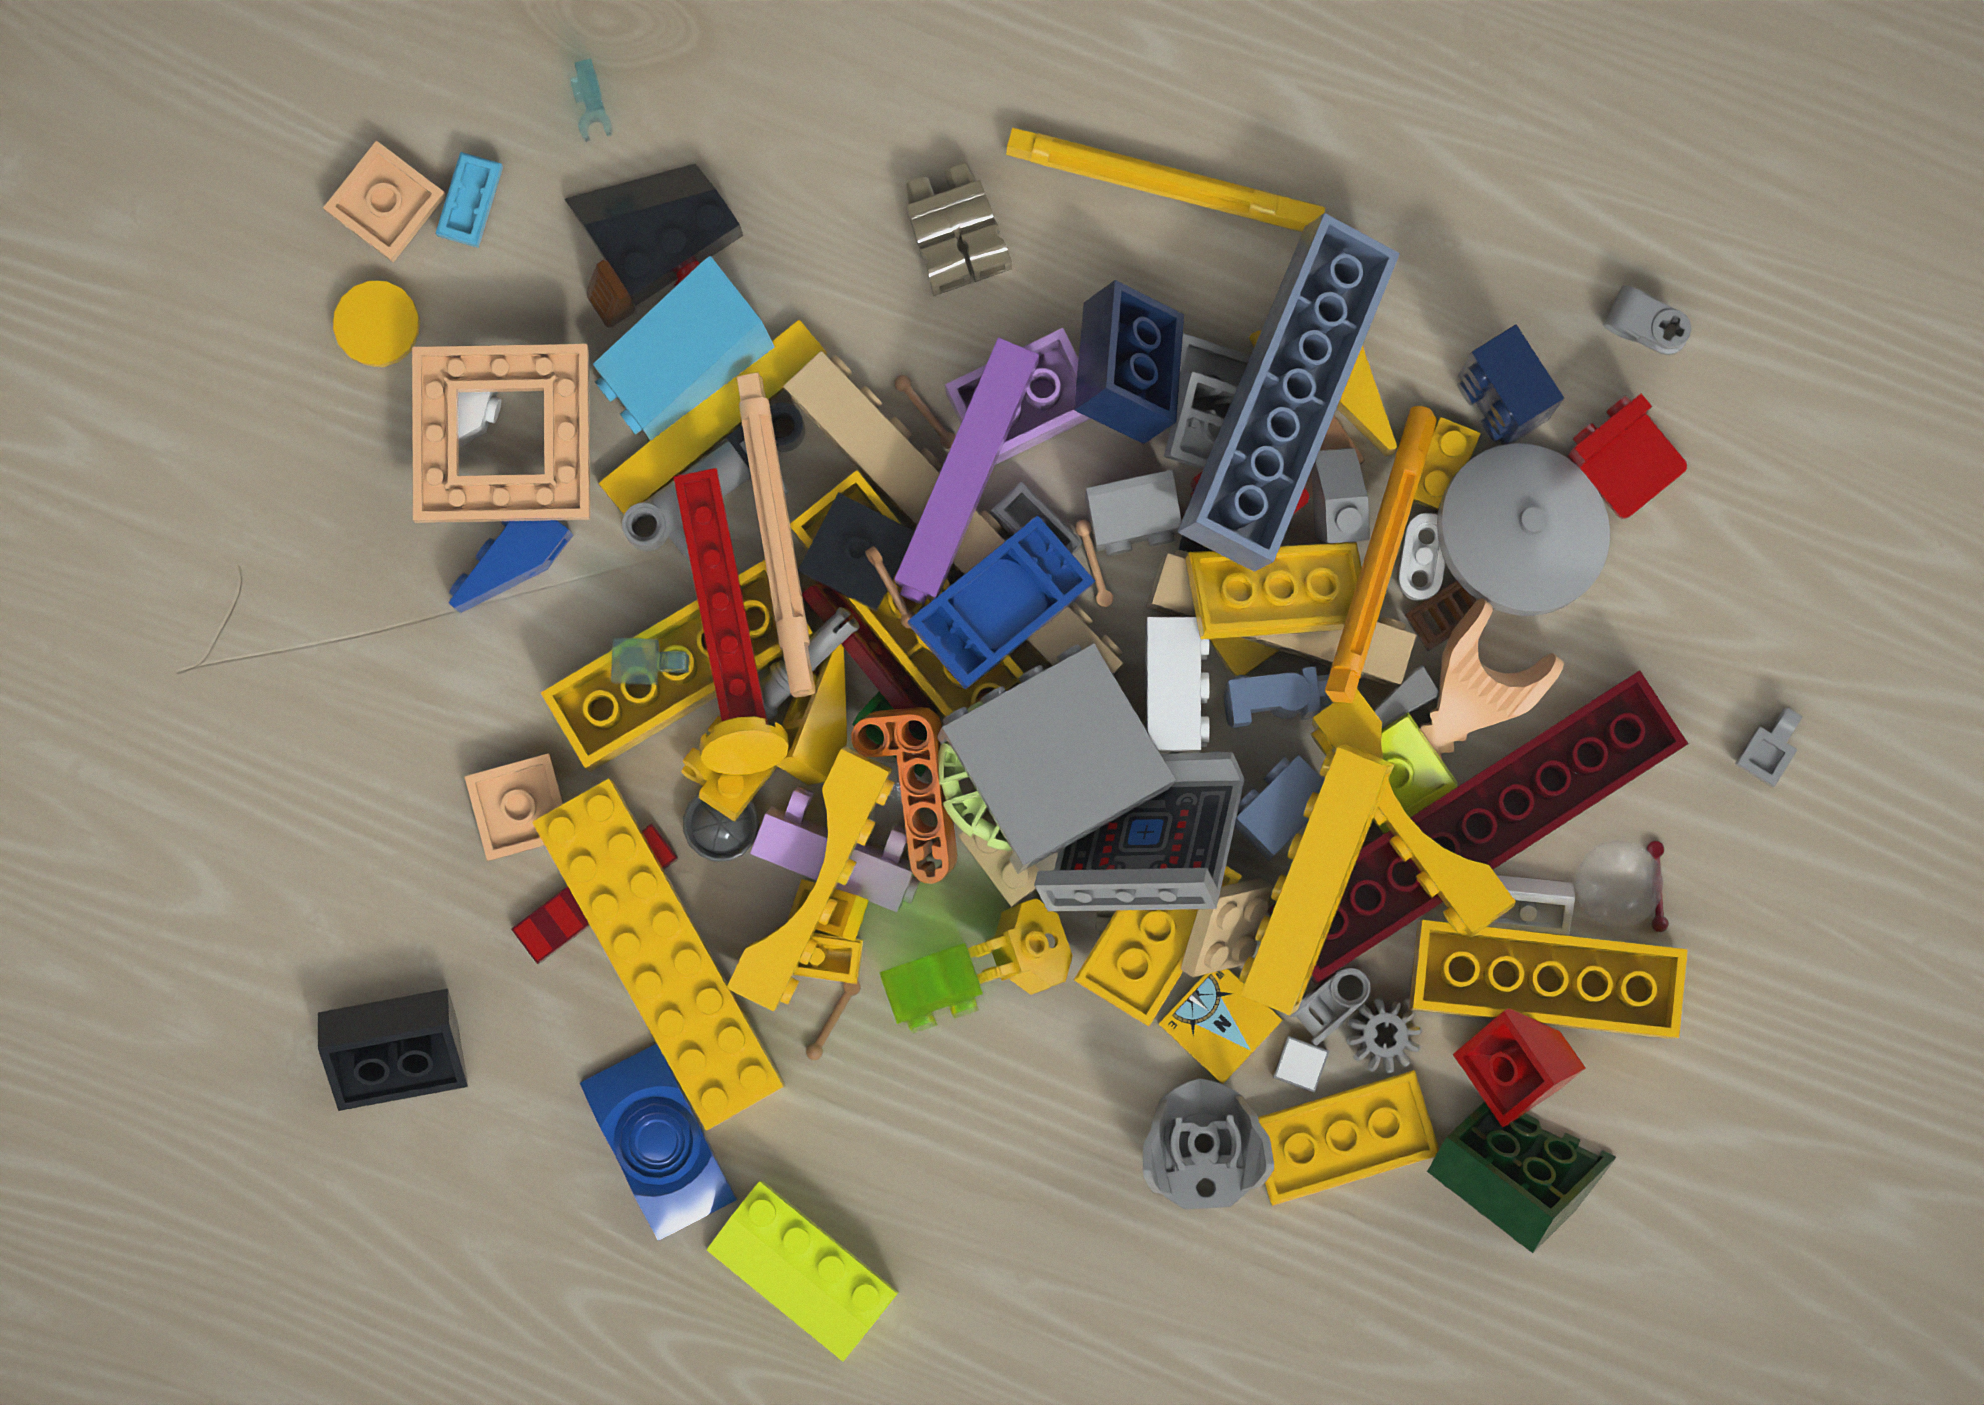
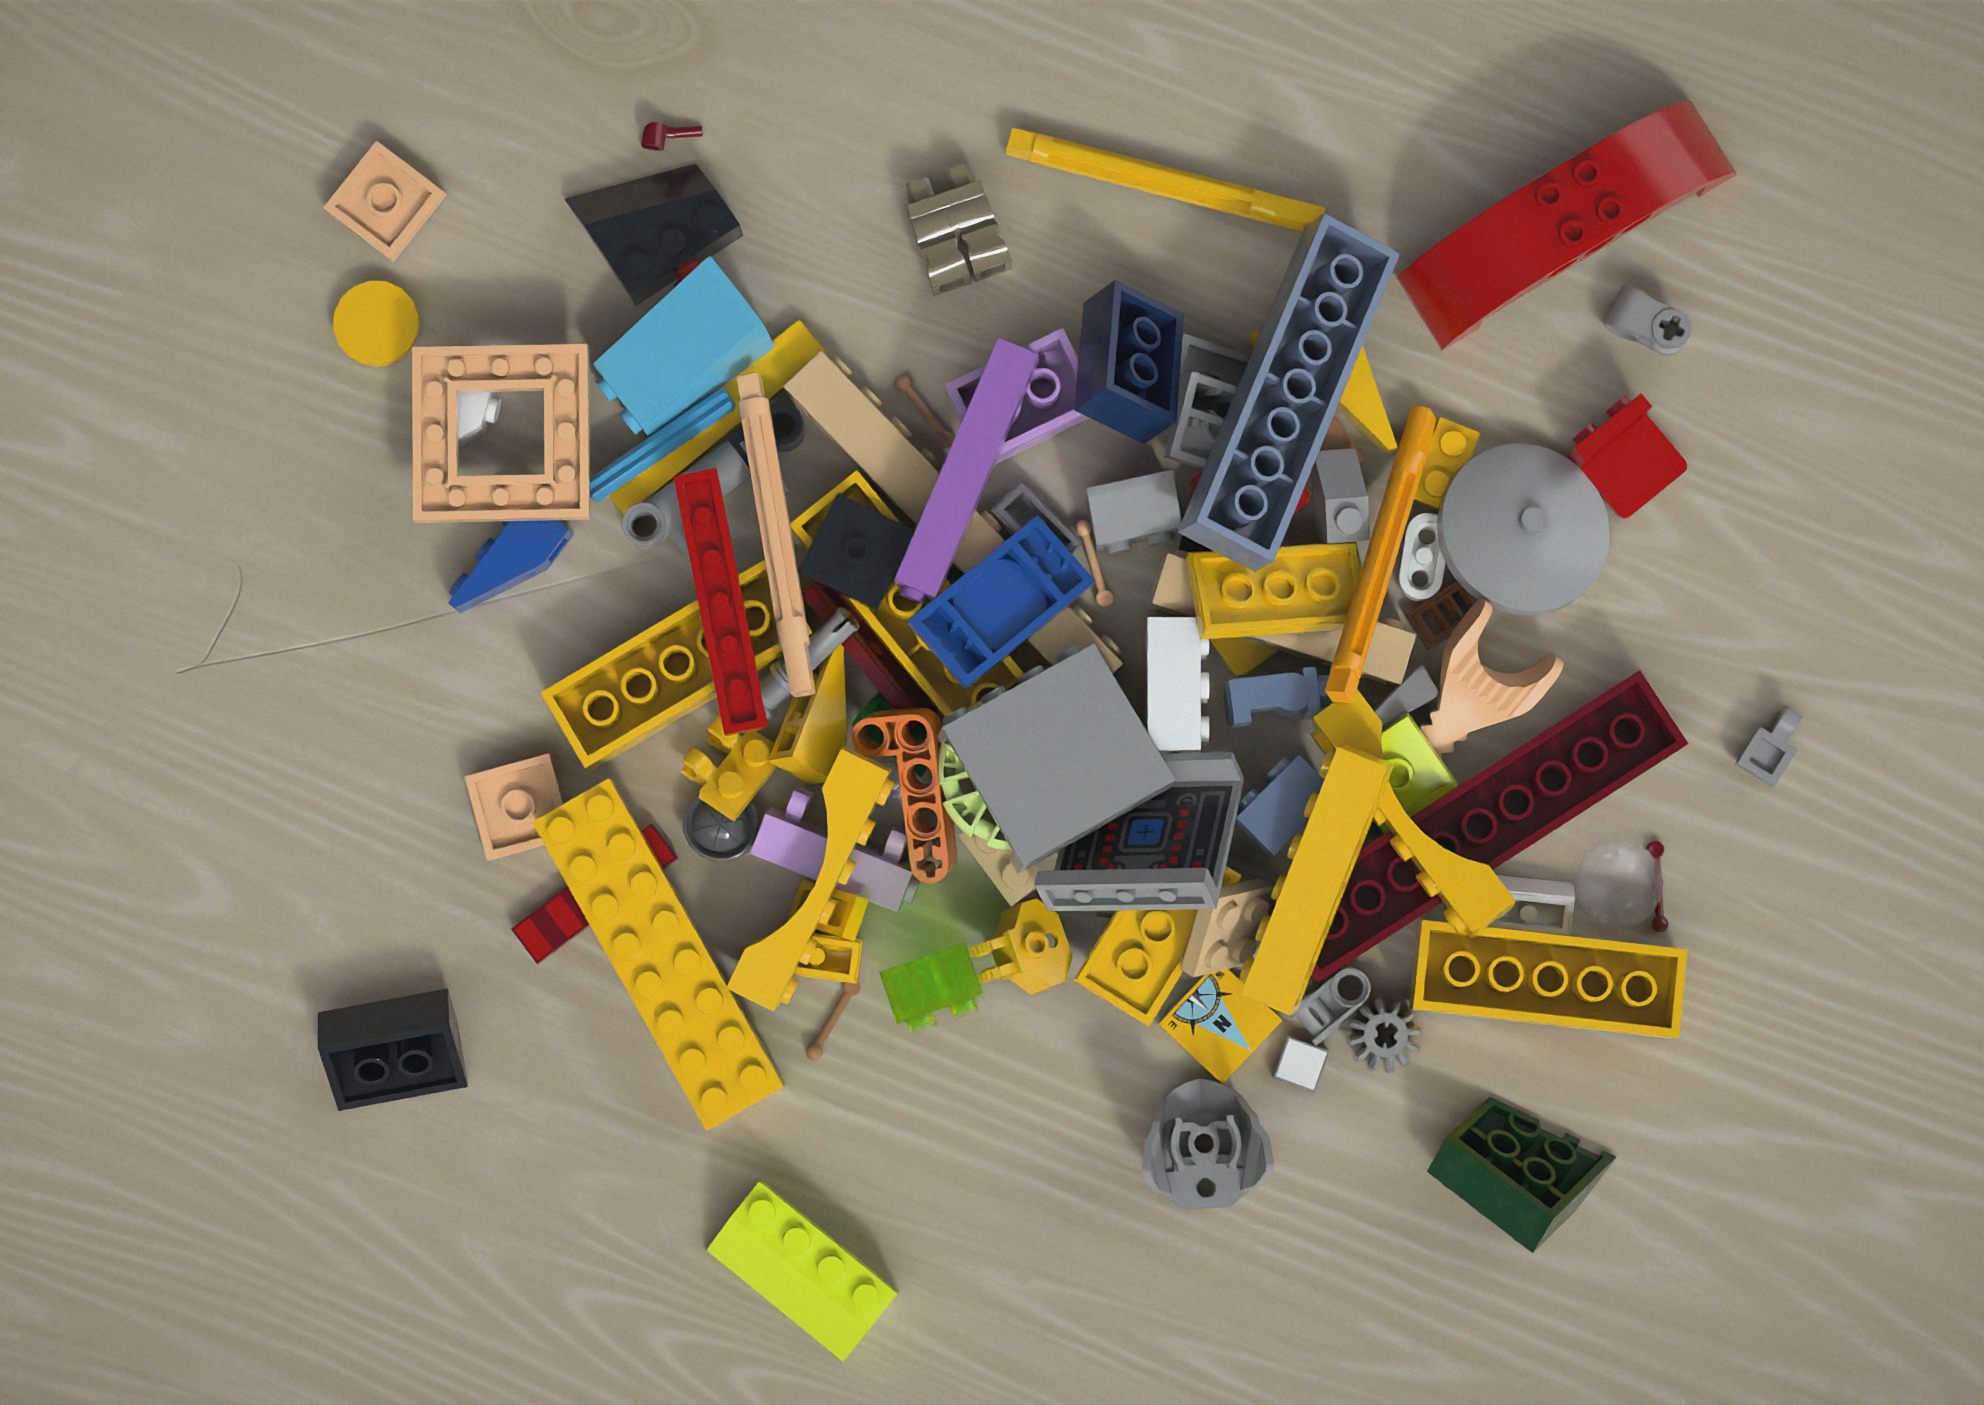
(469, 199): medium azure plate -> none
(587, 89): clear light blue plate -> none
(609, 295): reddish brown slope -> none
(640, 661): clear light blue plate -> none
(656, 134): none -> dark red hand
(657, 1141): blue slope -> none
(660, 444): none -> dark azure axle
(743, 746): yellow tile -> none
(876, 559): medium nougat hinge -> none
(1348, 1137): yellow tile -> none
(1509, 386): dark blue brick -> none
(1517, 1064): red slope -> none
(1563, 219): none -> red slope

